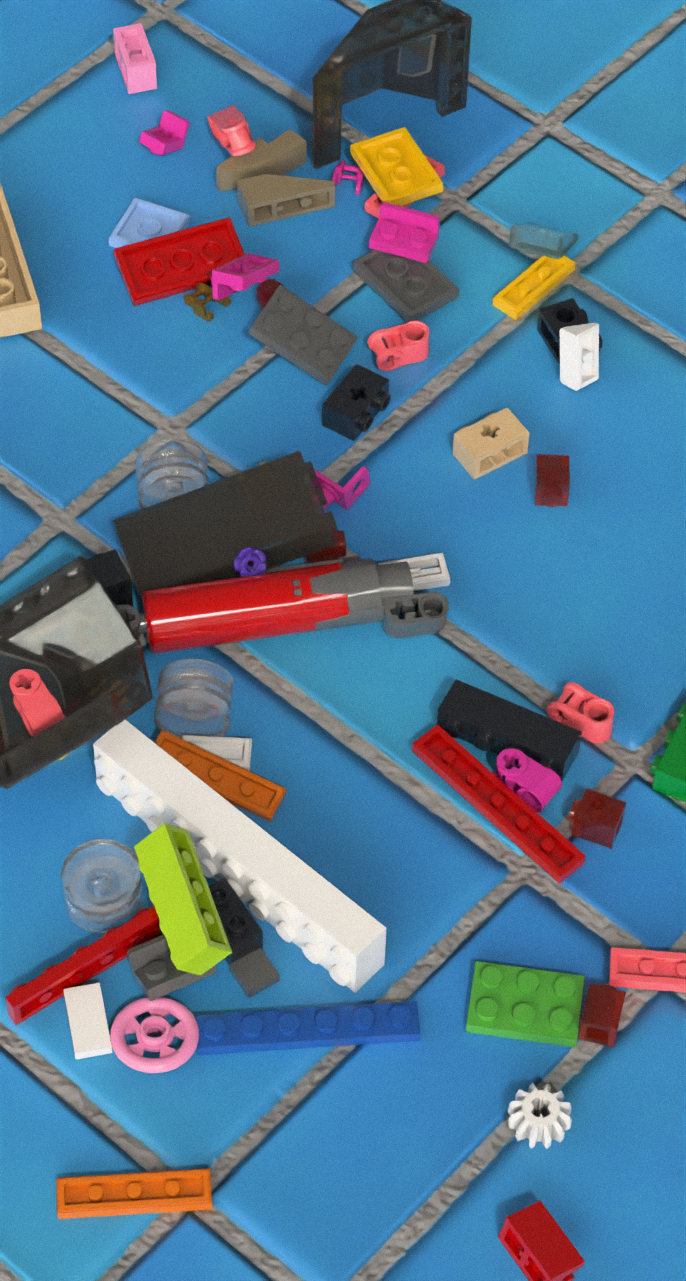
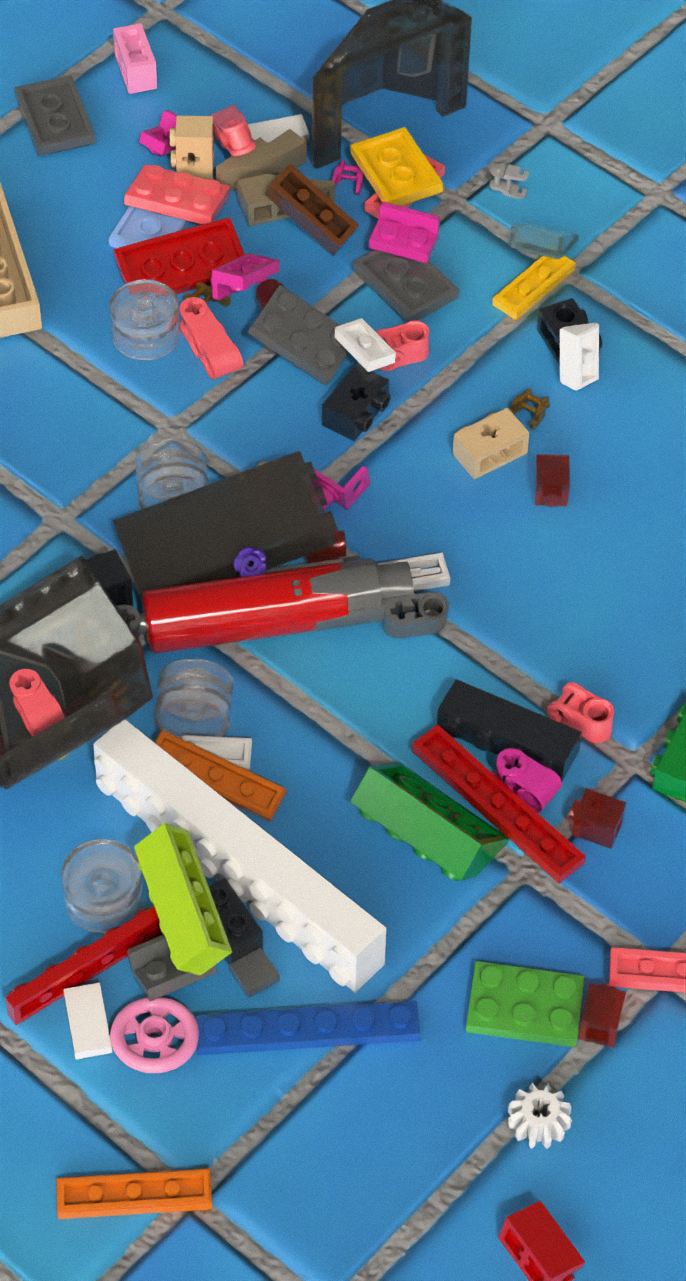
(54, 115): none -> dark grey plate
(145, 319): none -> clear wheel
(177, 194): none -> coral plate
(193, 145): none -> tan brick
(208, 339): none -> coral piece
(272, 129): none -> white tile
(311, 209): none -> reddish brown brick
(365, 345): none -> white plate
(427, 820): none -> slope
(506, 186): none -> light grey piece
(520, 403): none -> pearl gold piece

